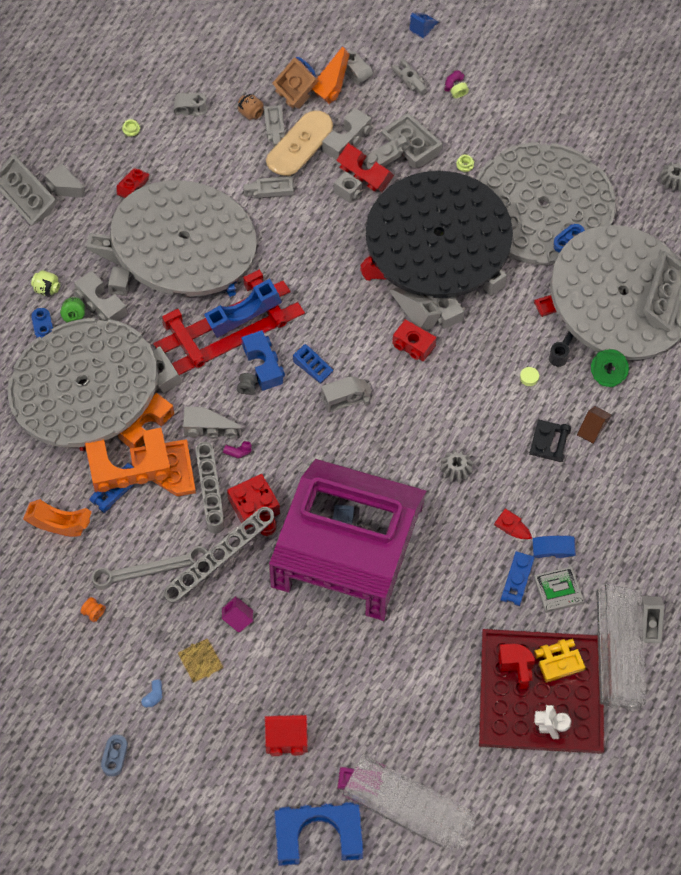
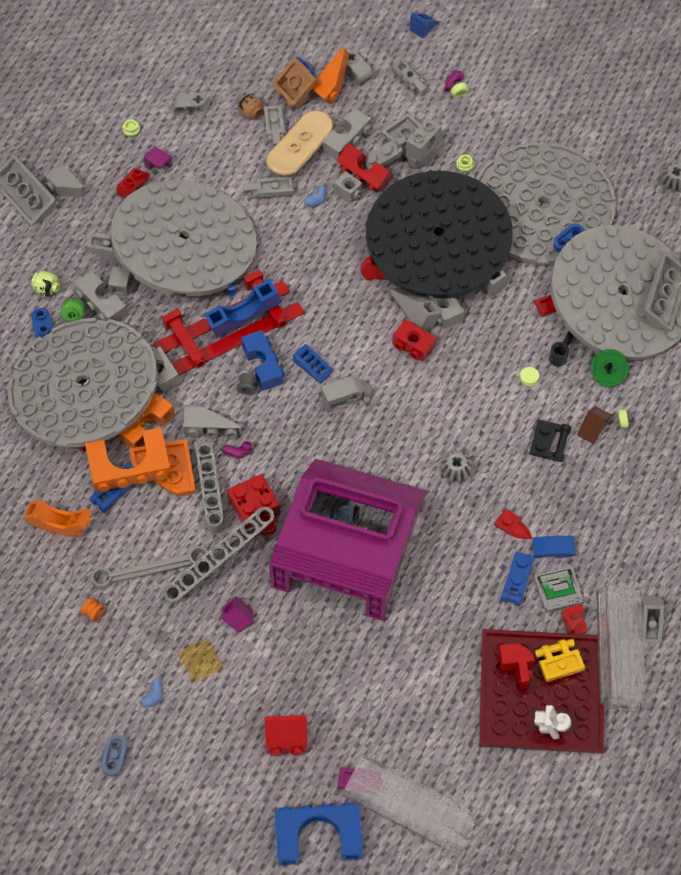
(157, 158): none -> magenta panel
(316, 199): none -> medium blue arm
(424, 140): none -> light grey brick
(573, 620): none -> red panel
(623, 418): none -> yellowish green tile

